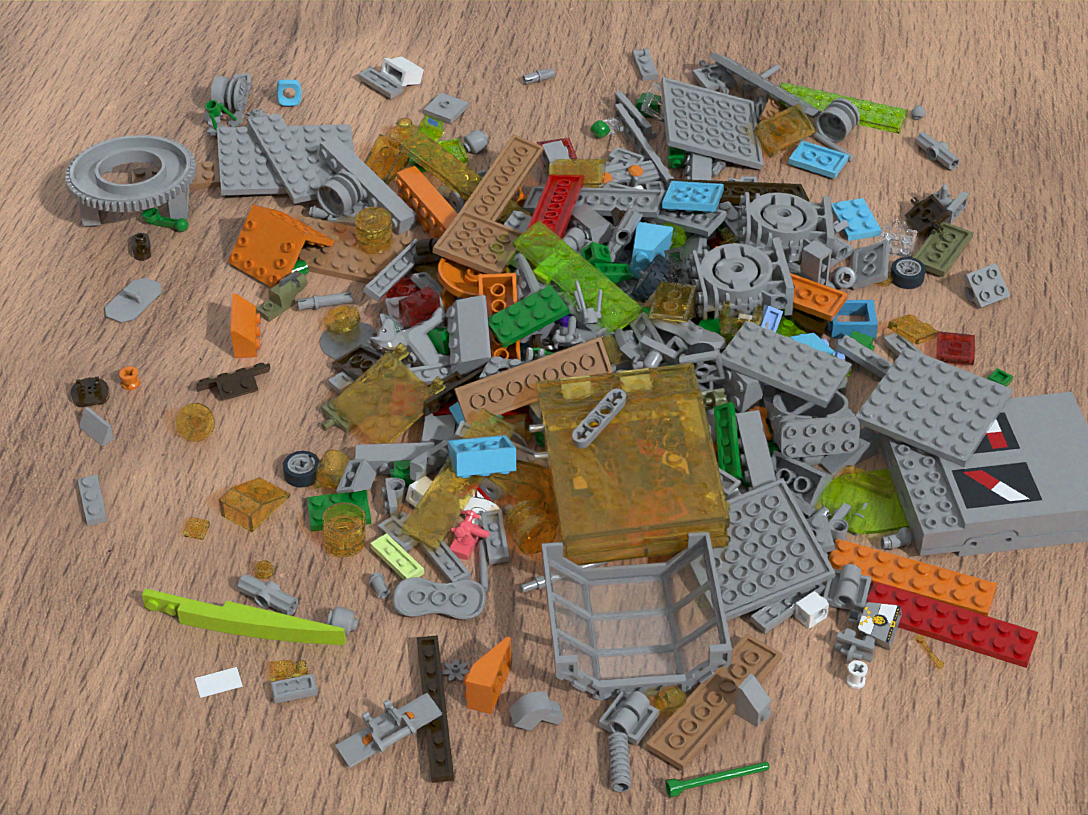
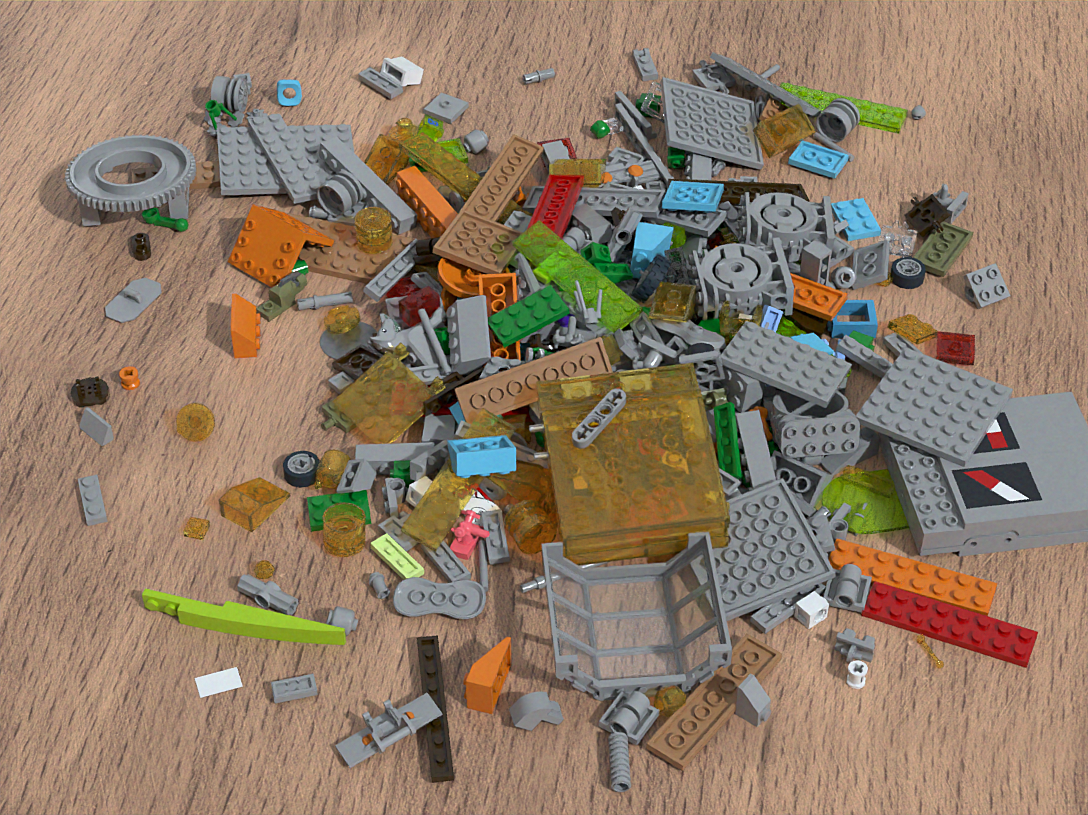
(235, 384): dark brown bracket -> none
(286, 669): clear yellow plate -> none
(434, 341): none -> light grey piece
(455, 670): light grey plant -> none
(675, 787): green piece -> none
(878, 622): torso -> none
(893, 541): light grey arm -> none
(937, 151): light grey piece -> none
(1001, 377): green tile -> none

